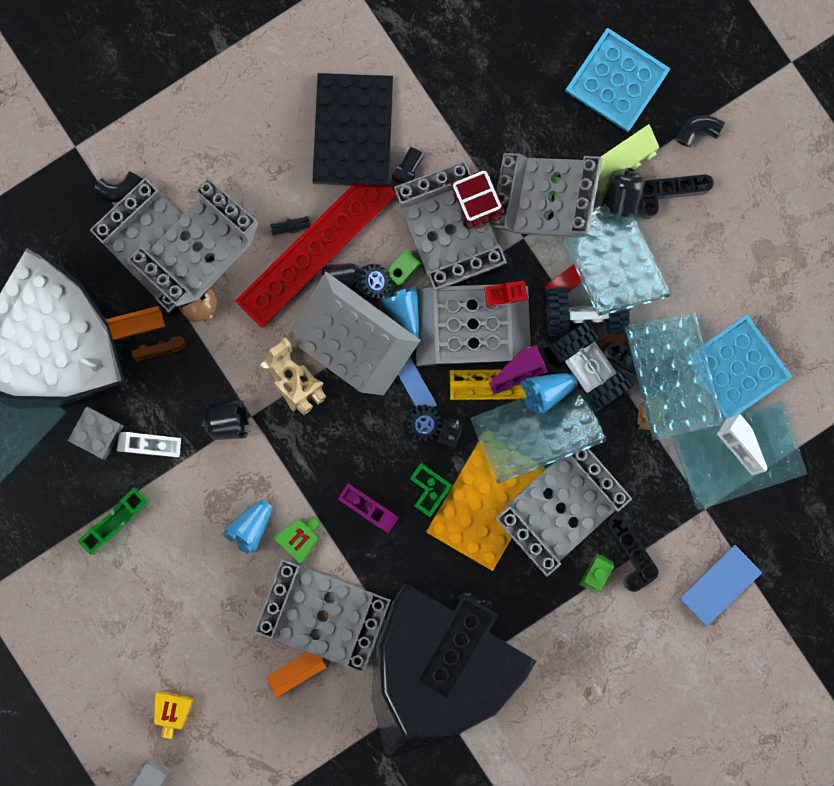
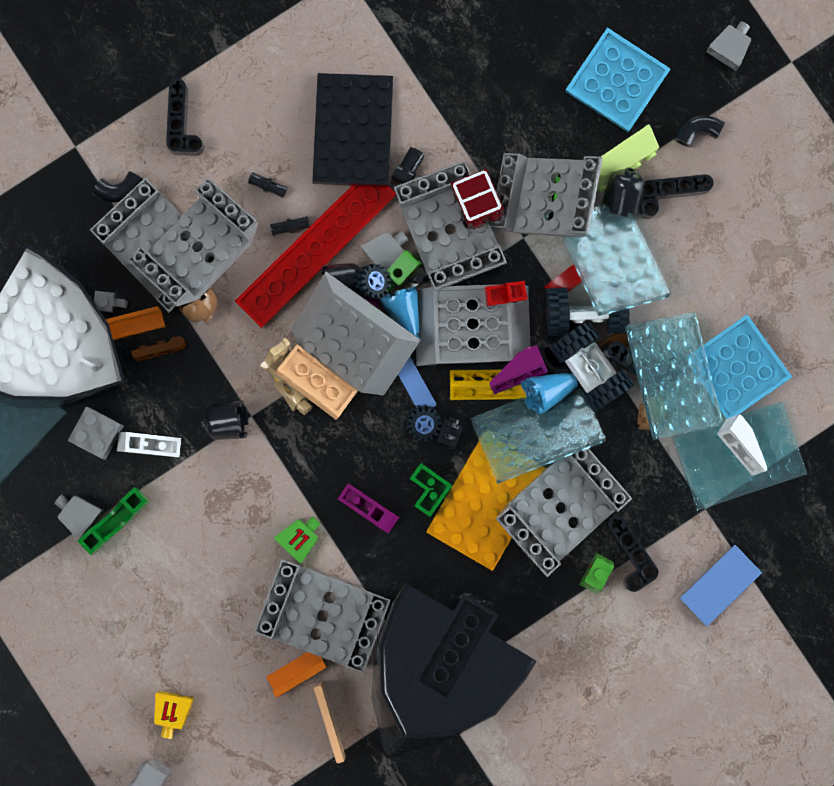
(78, 514): none -> light grey torso
(106, 301): none -> light grey plate
(181, 117): none -> black beam
(249, 526): dark azure cone -> none
(267, 185): none -> black pin
(316, 381): none -> light nougat tile
(329, 722): none -> light nougat tile
(385, 249): none -> light grey torso
(418, 280): none -> black bar
(731, 45): none -> light grey torso

